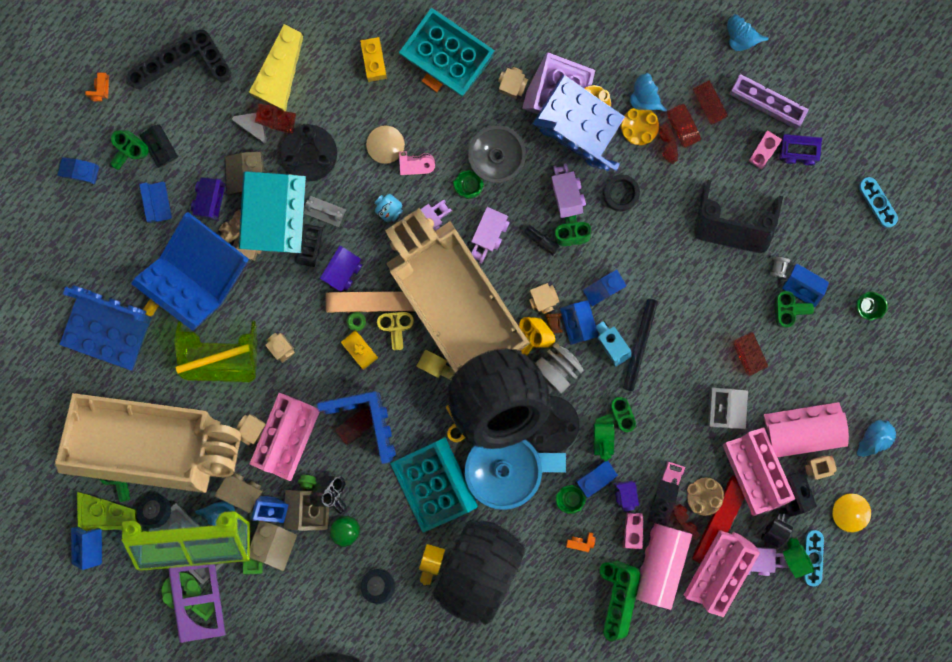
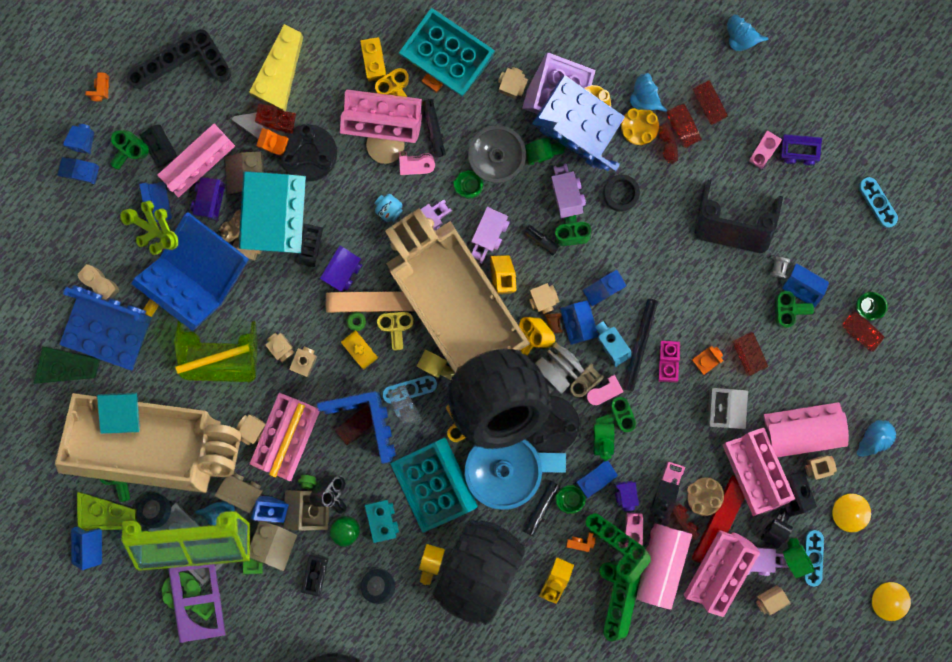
(64, 366): none -> dark green wing
(80, 139): none -> blue slope
(95, 278): none -> tan brick
(118, 413): none -> teal tile
(167, 238): none -> lime plant
(196, 160): none -> bright pink brick
(272, 142): none -> orange bracket
(287, 439): none -> yellow bar
(303, 361): none -> tan brick
(314, 575): none -> black brick
(324, 211): light grey hinge -> none
(381, 116): none -> bright pink brick
(381, 520): none -> teal brick
(395, 88): none -> yellow beam
(404, 406): none -> clear slope
(422, 380): none -> medium azure beam
(433, 128): none -> black pin
(503, 274): none -> yellow slope
(541, 509): none -> black pin
(542, 150): none -> green beam
(556, 580): none -> yellow slope
(586, 381): none -> dark tan piece
(600, 395): none -> bright pink leg
(616, 542): none -> green beam
(669, 361): none -> dark pink slope
(708, 359): none -> orange bracket
(768, 101): lavender brick -> none
(772, 600): none -> tan brick
(863, 330): none -> clear red slope
(891, 601): none -> yellow dish

